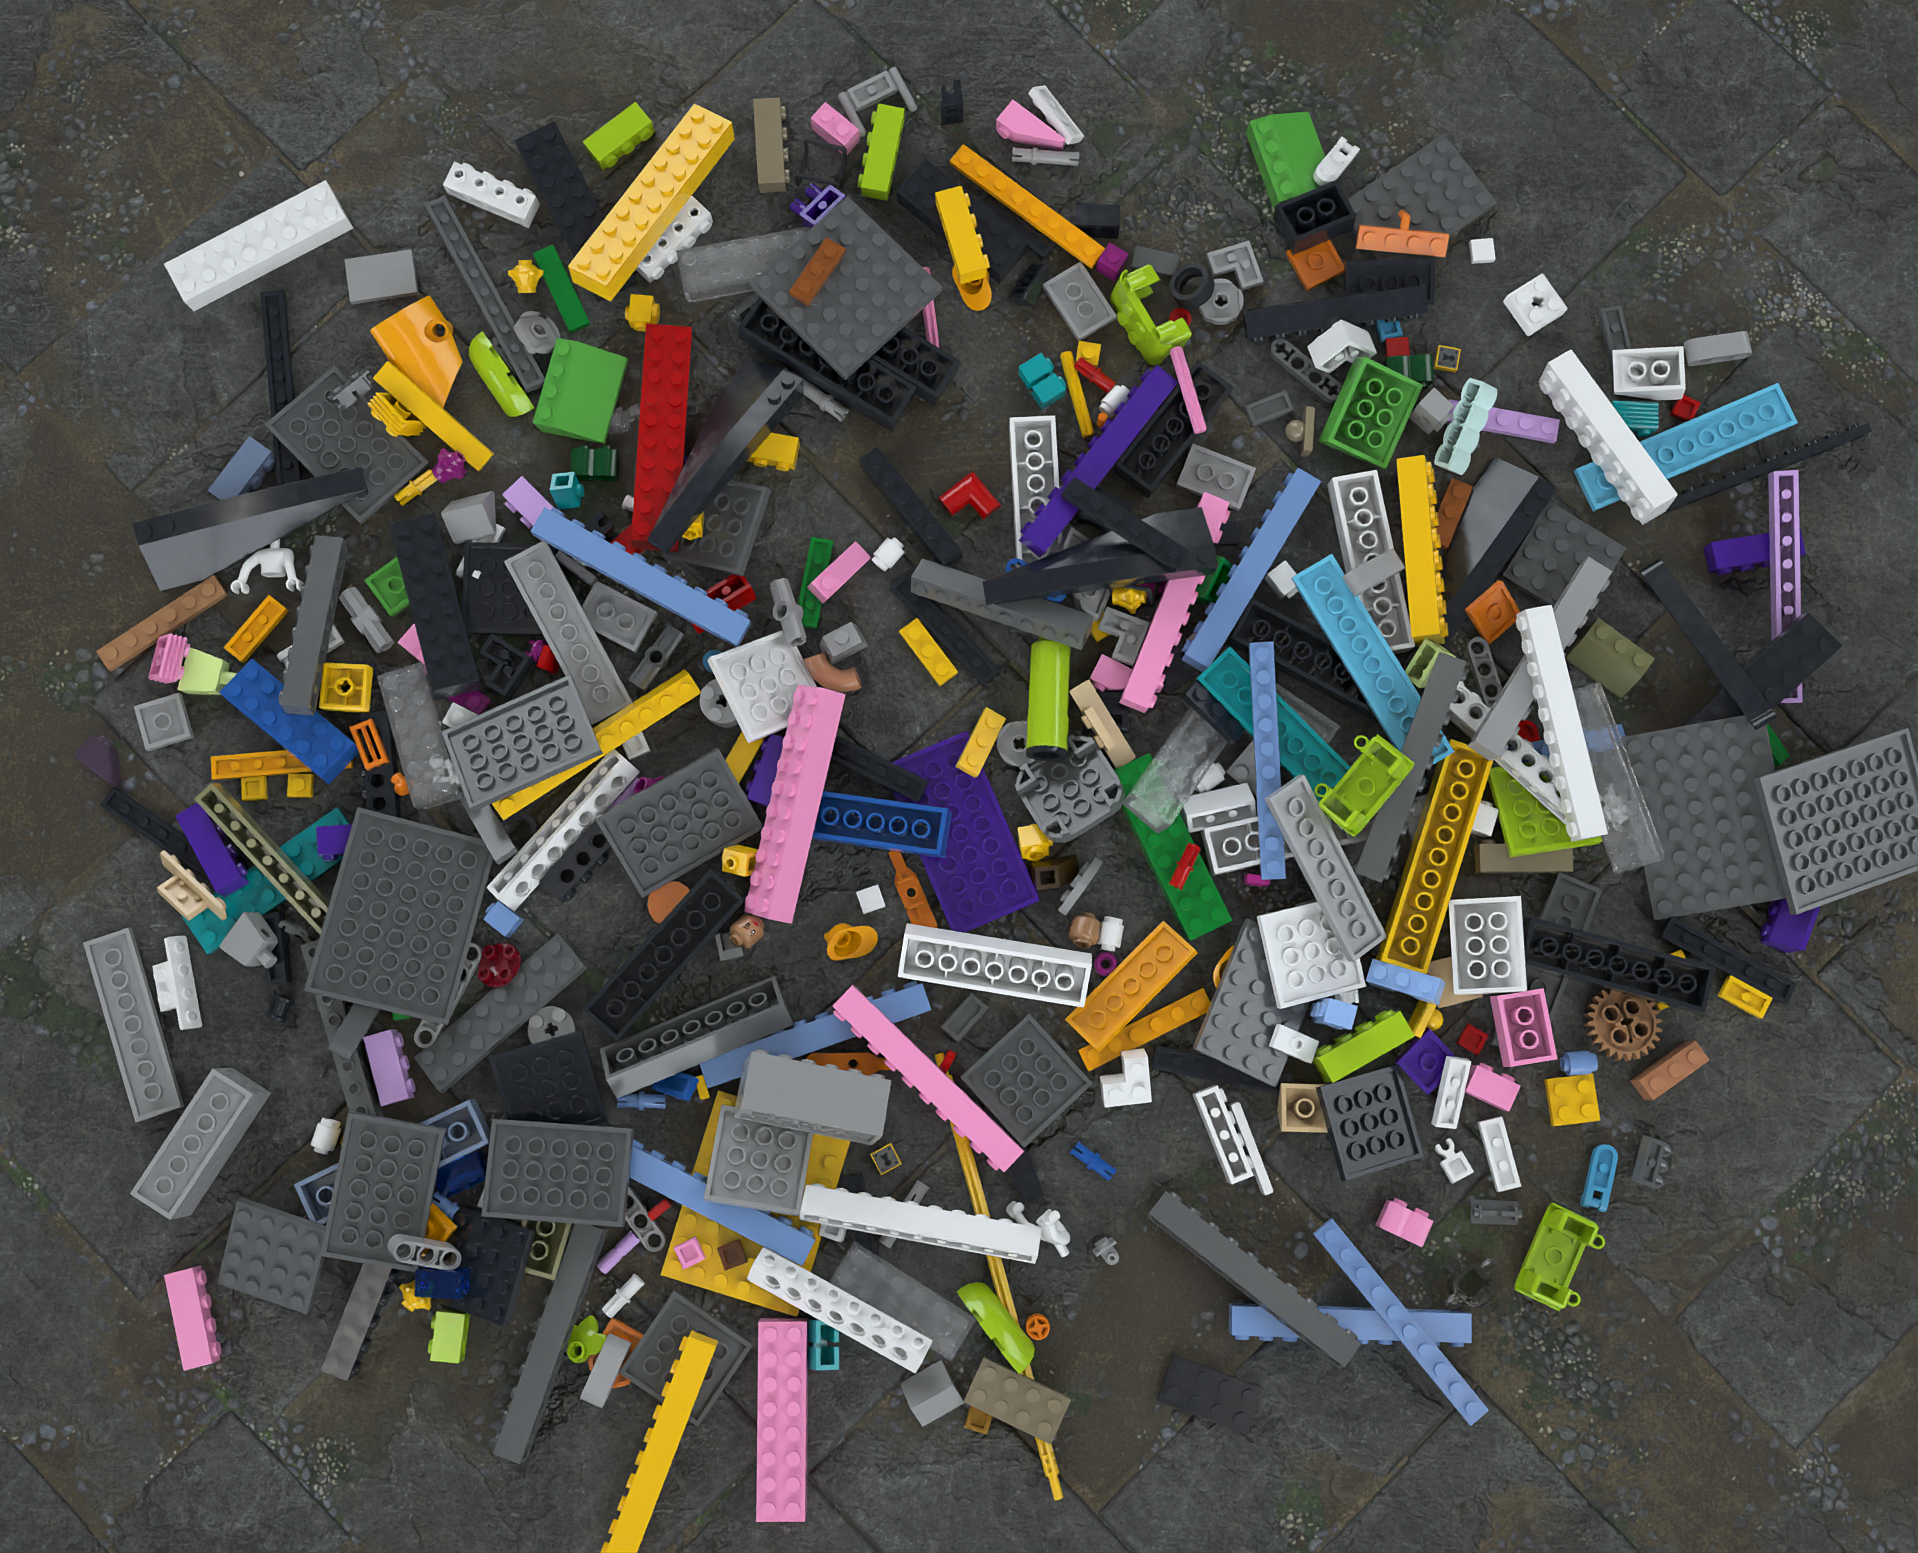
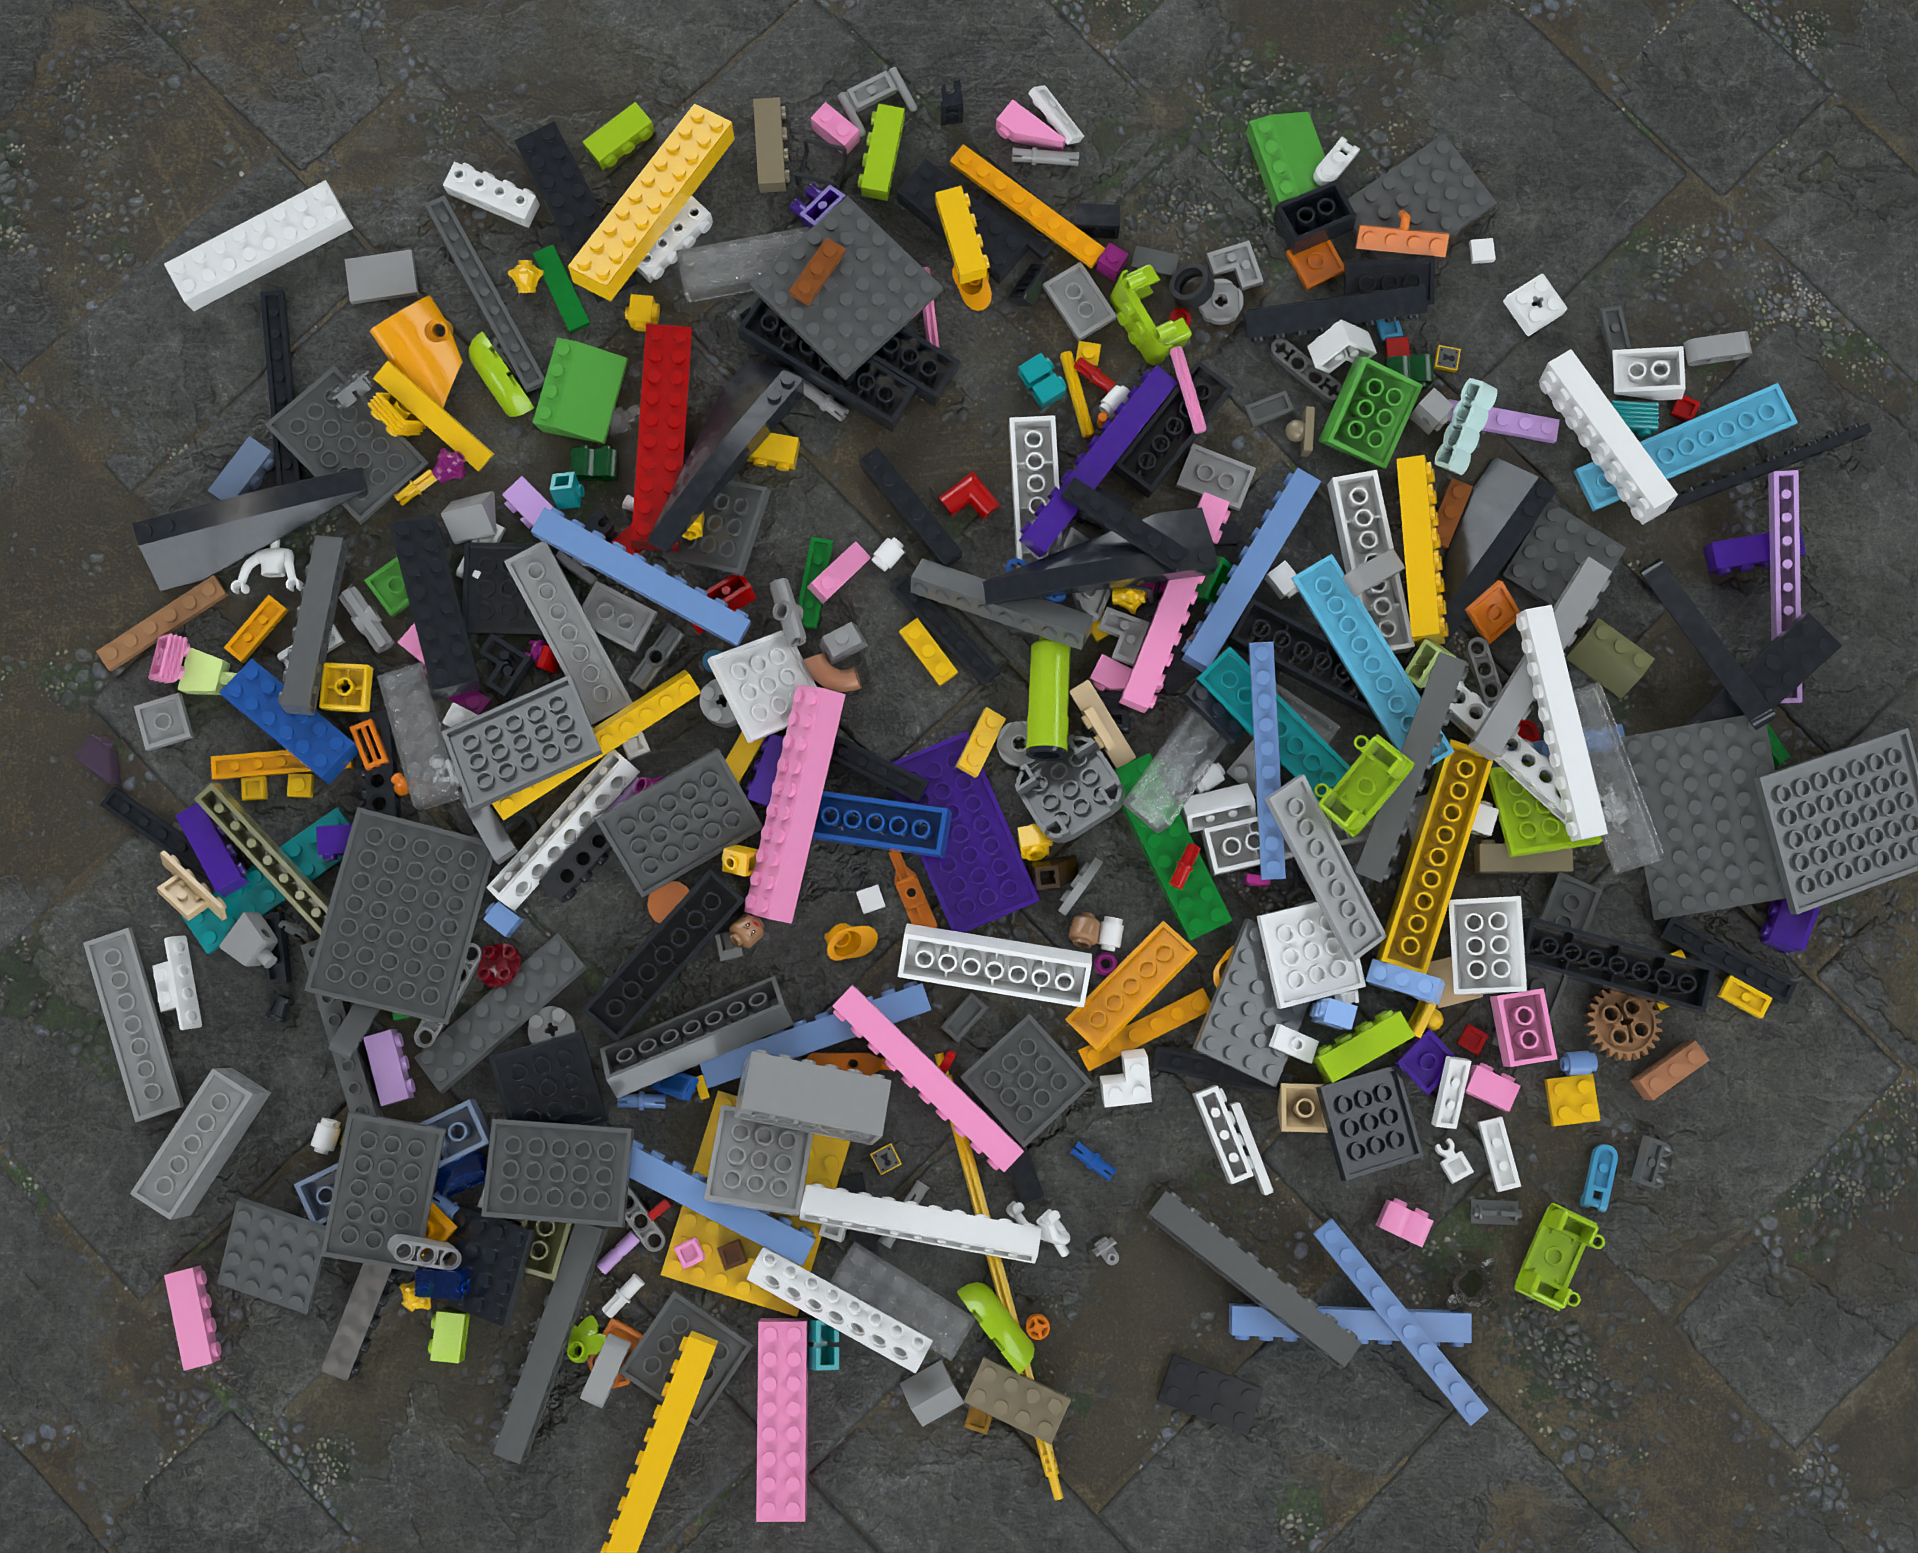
(527, 328): light grey plate -> none

